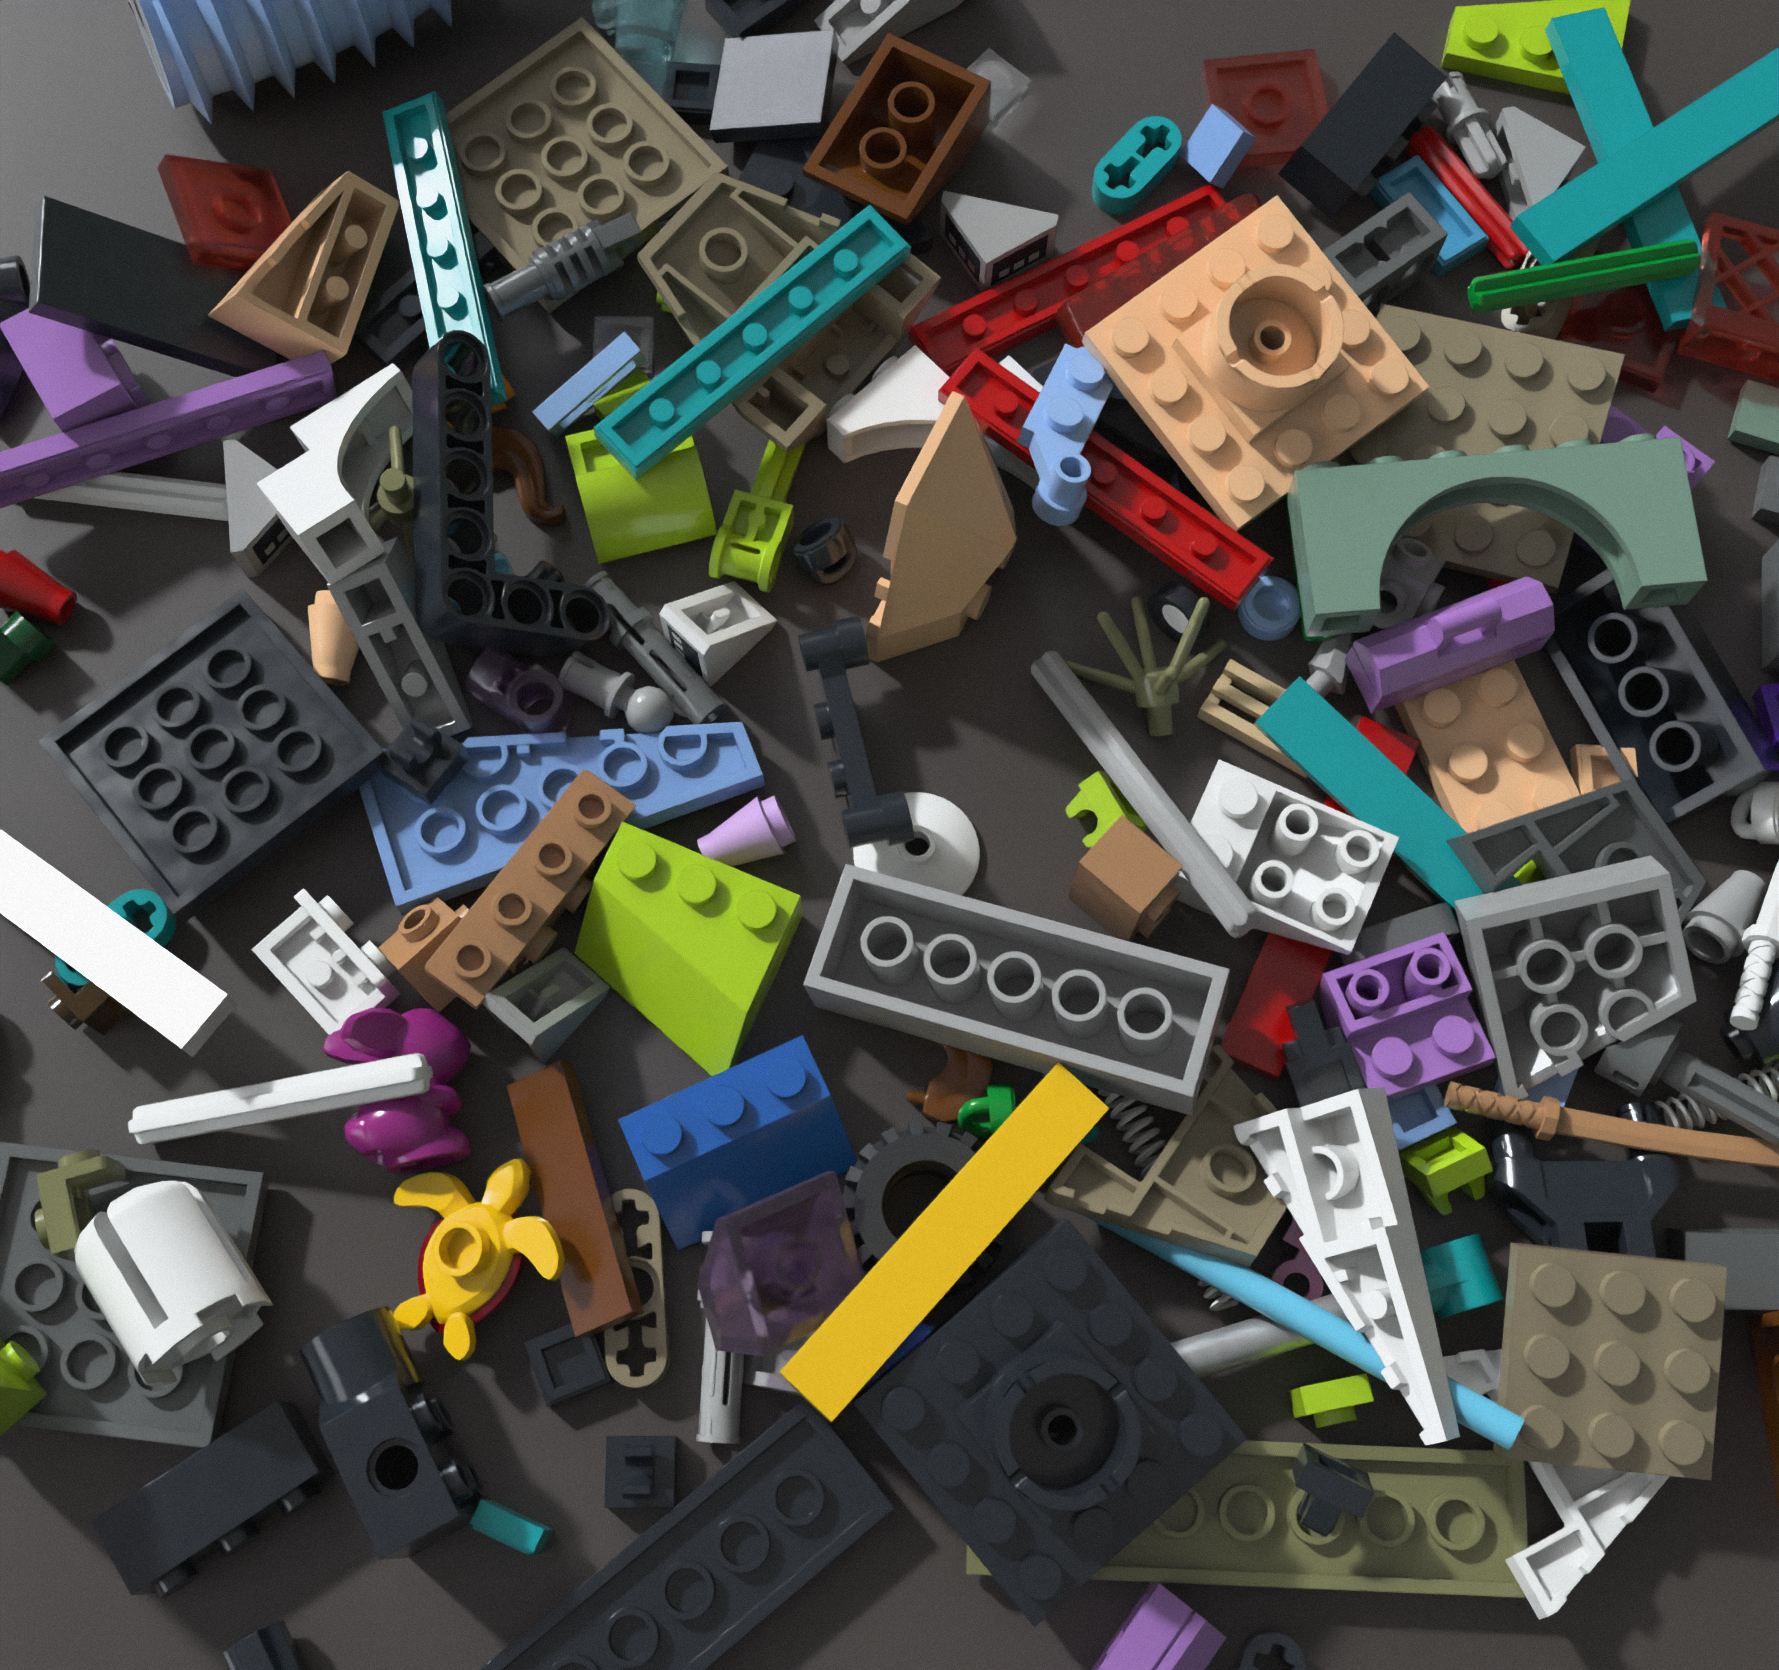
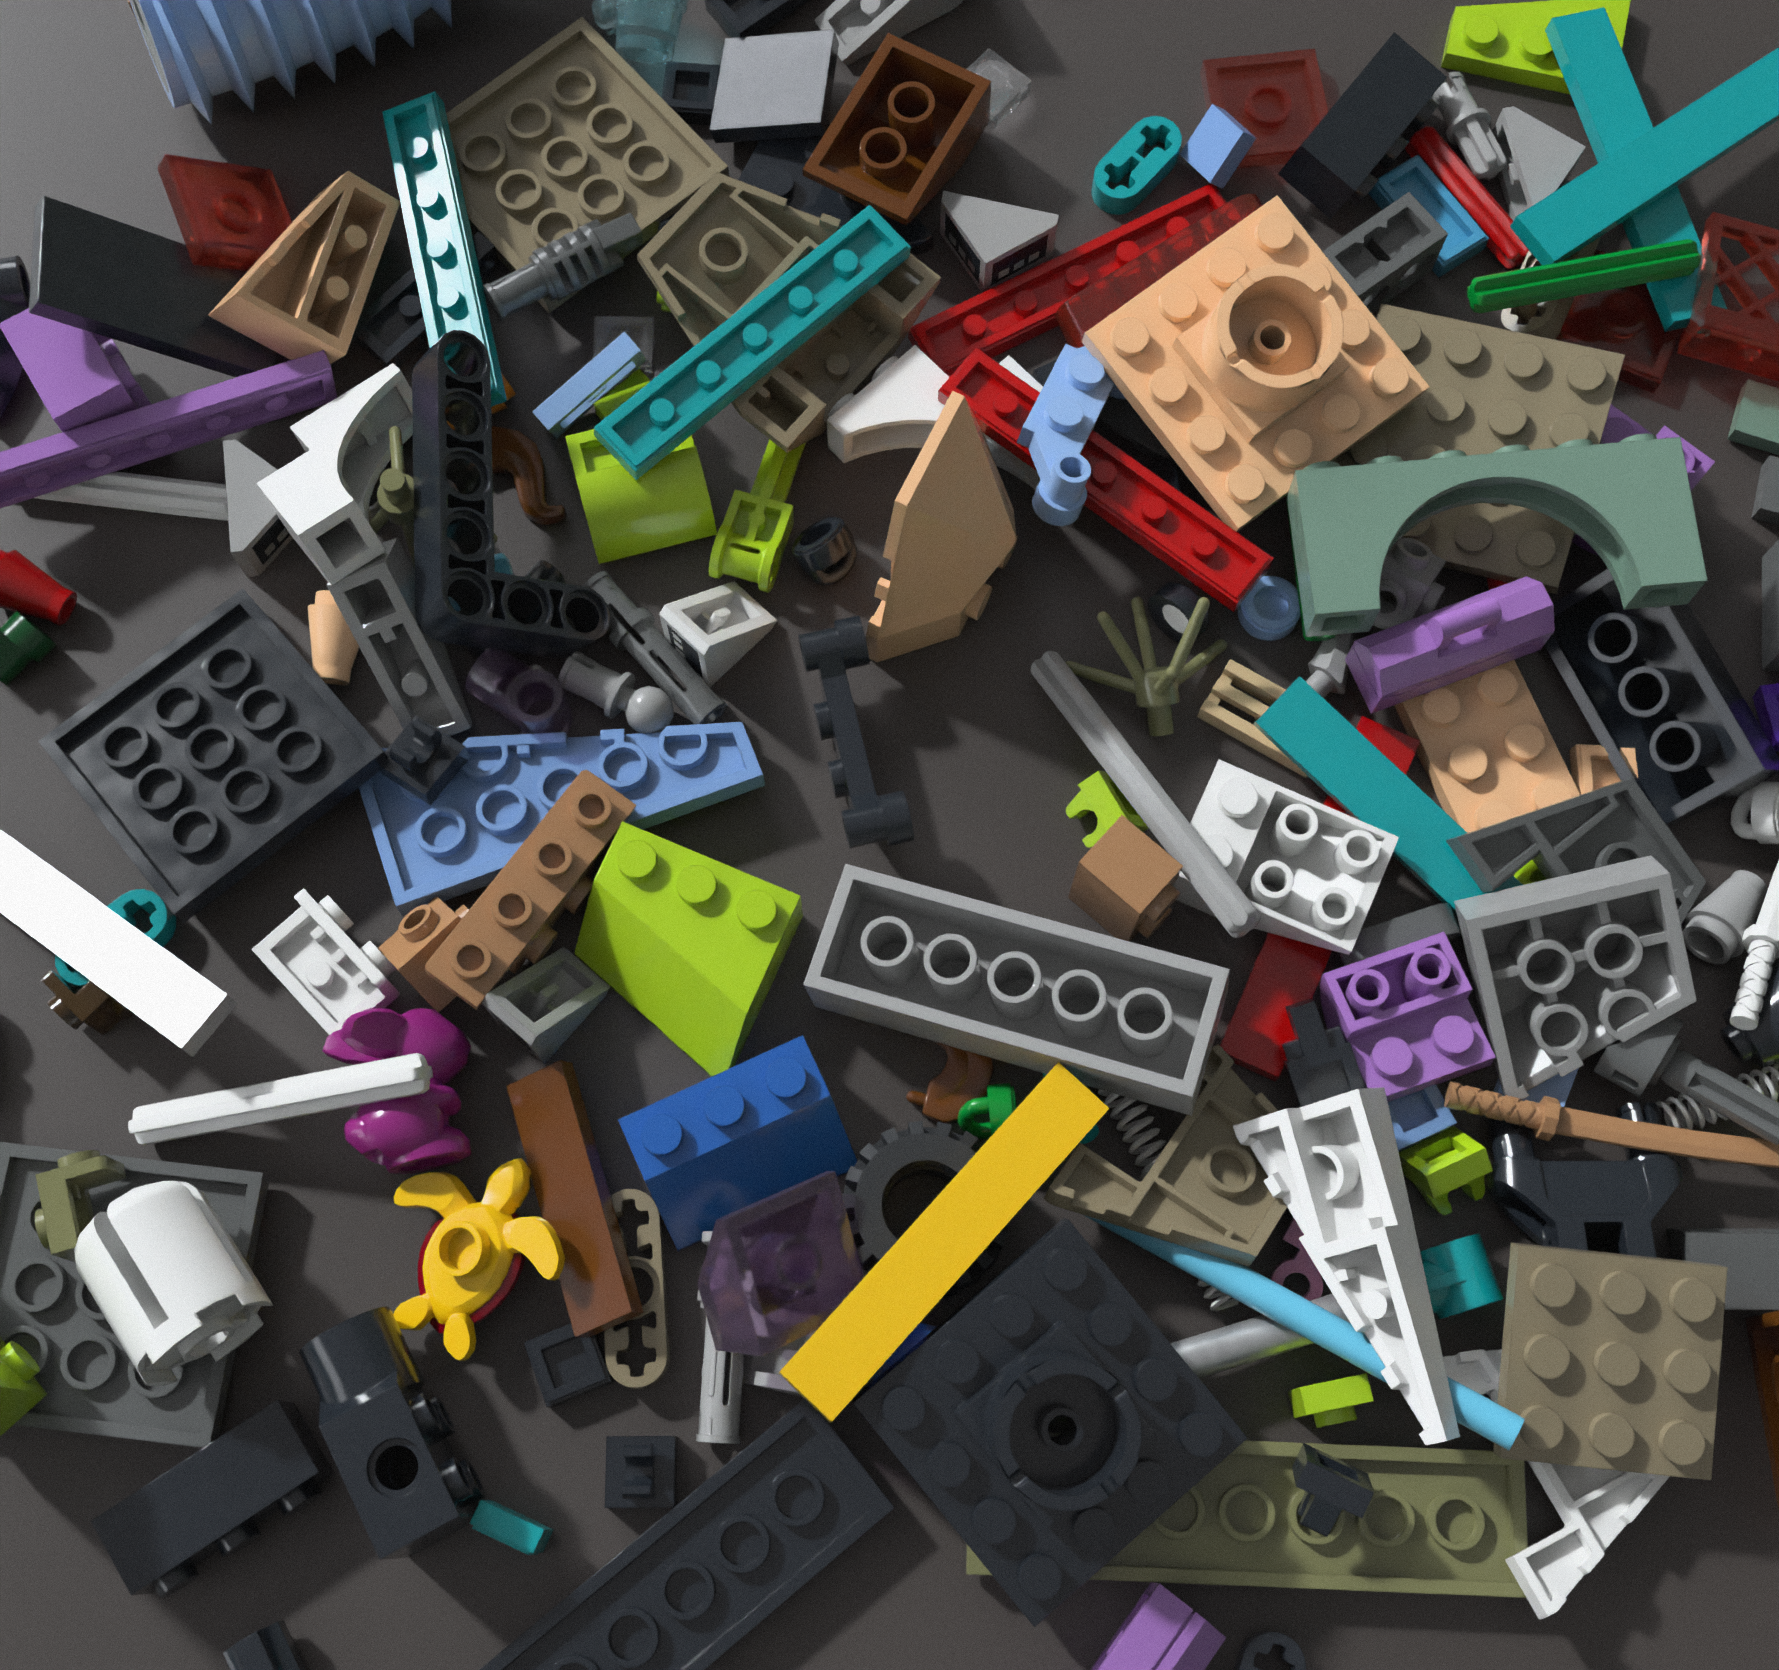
(750, 834): lavender cone -> none
(952, 850): white dish -> none

